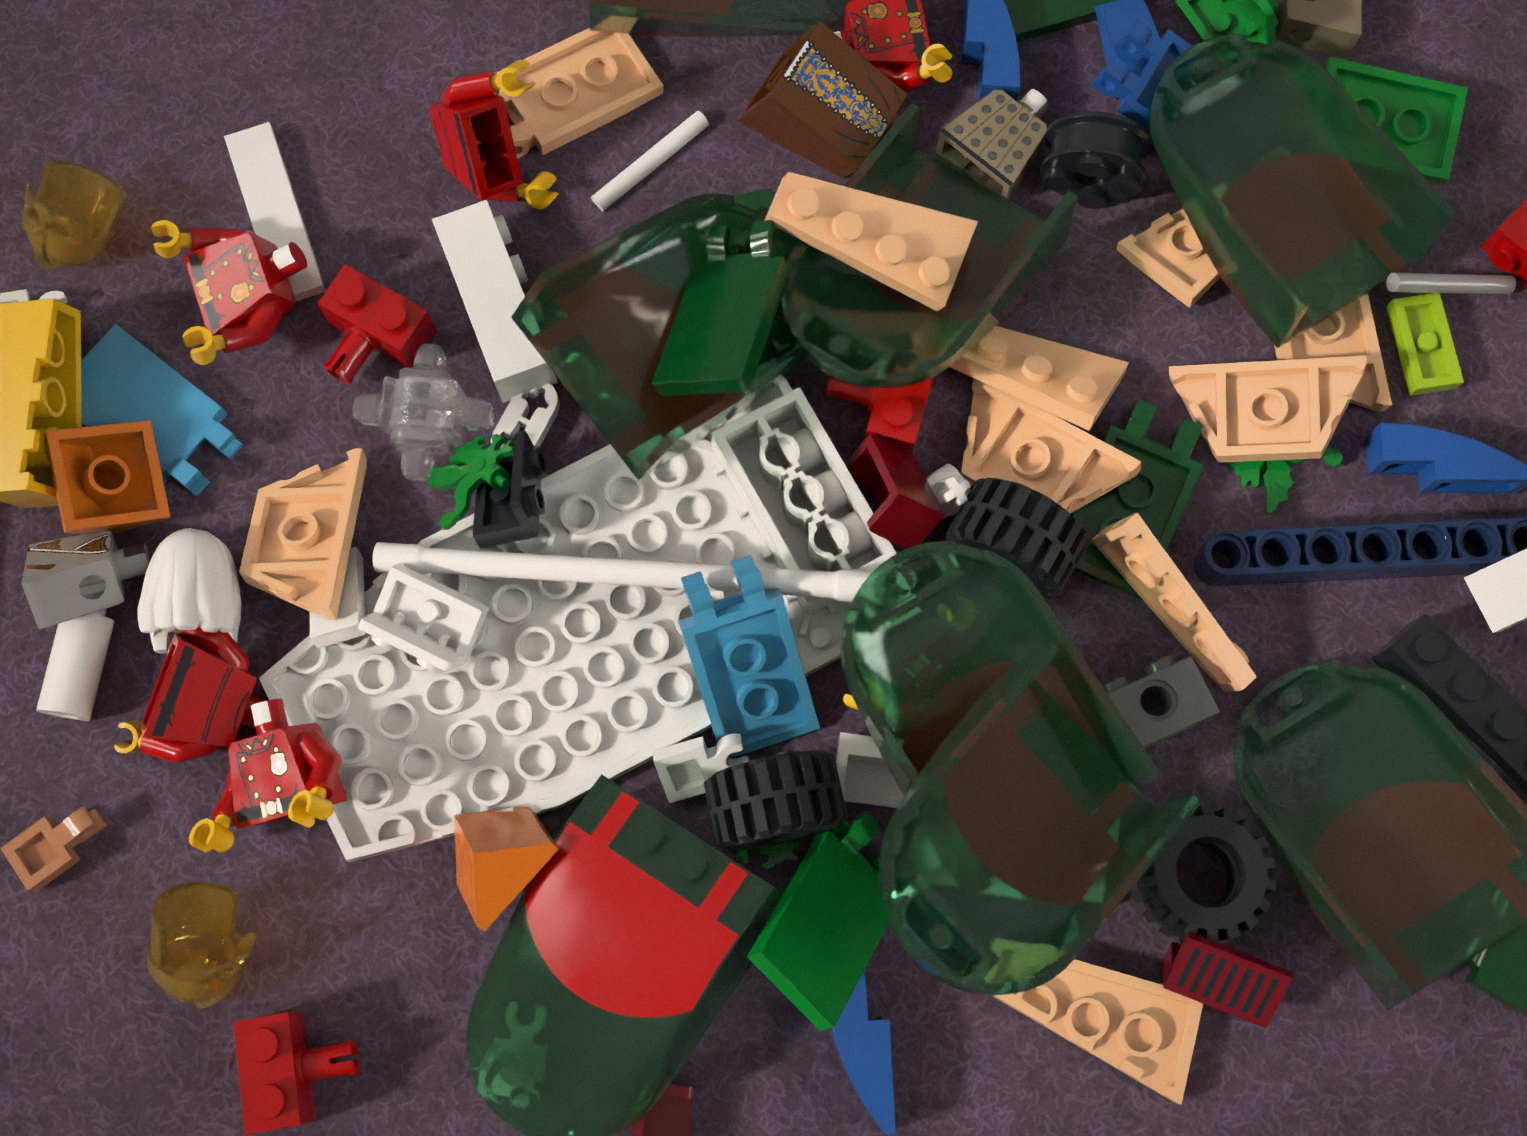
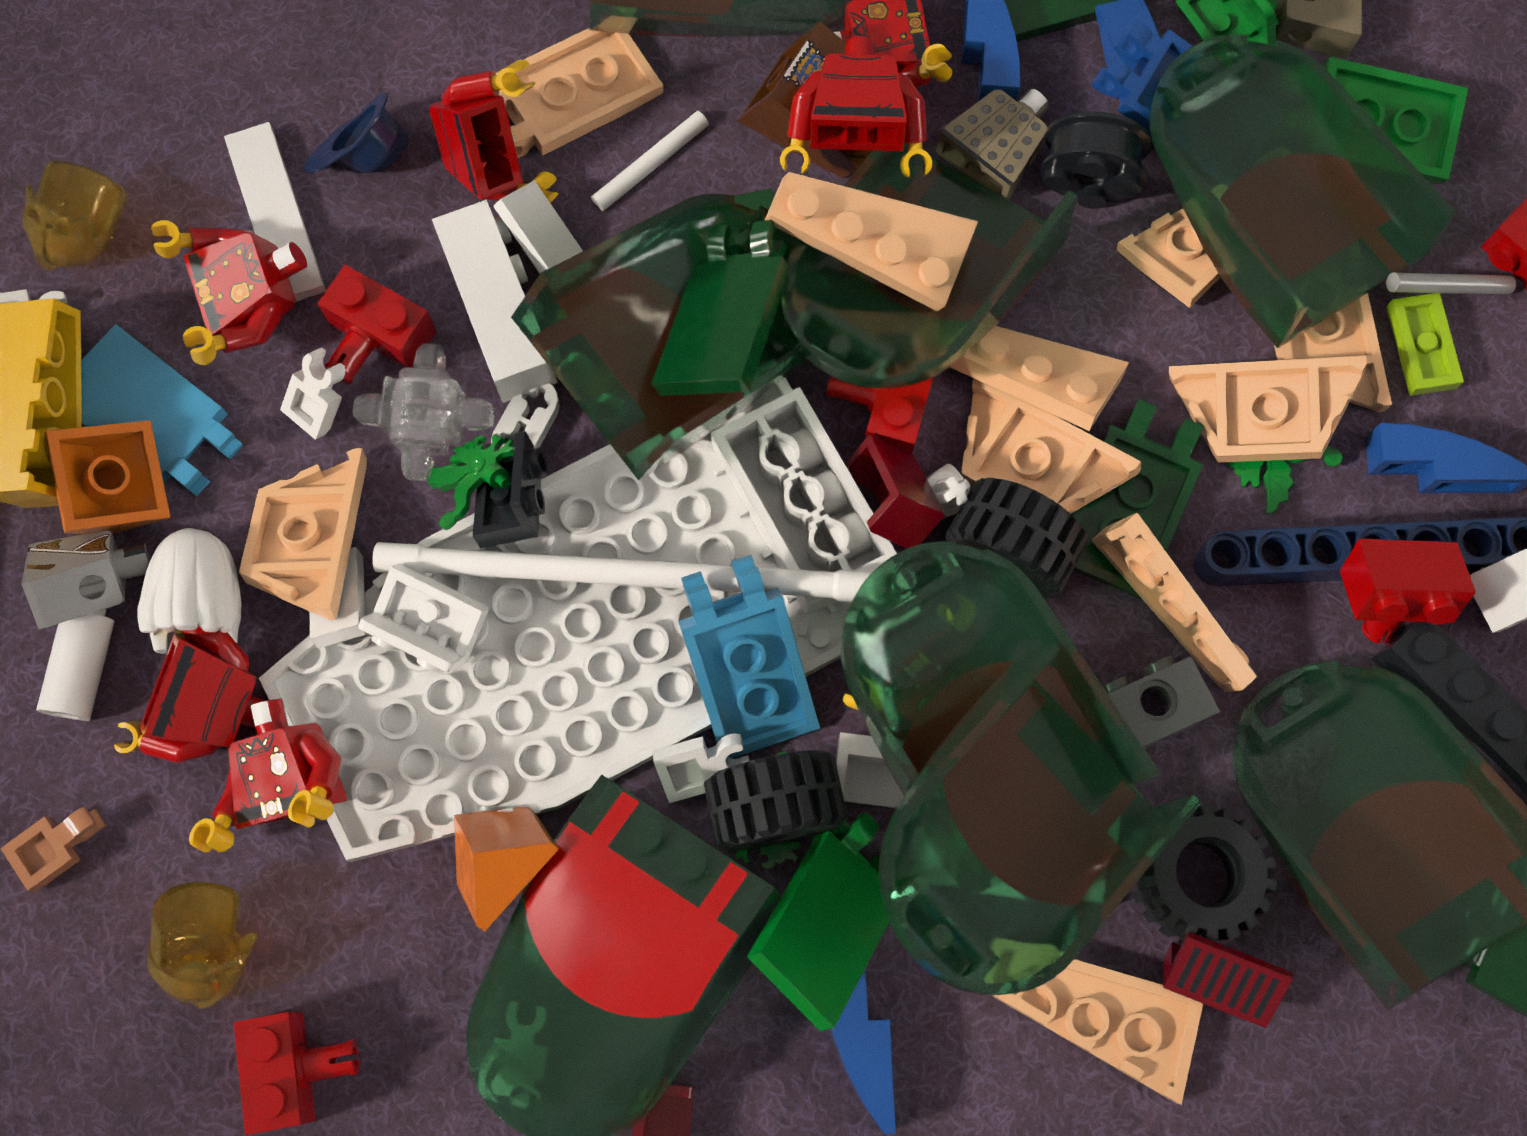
(310, 394): none -> white plate
(364, 143): none -> dark blue piece
(537, 227): none -> white tile
(858, 106): none -> red torso
(1405, 583): none -> red brick

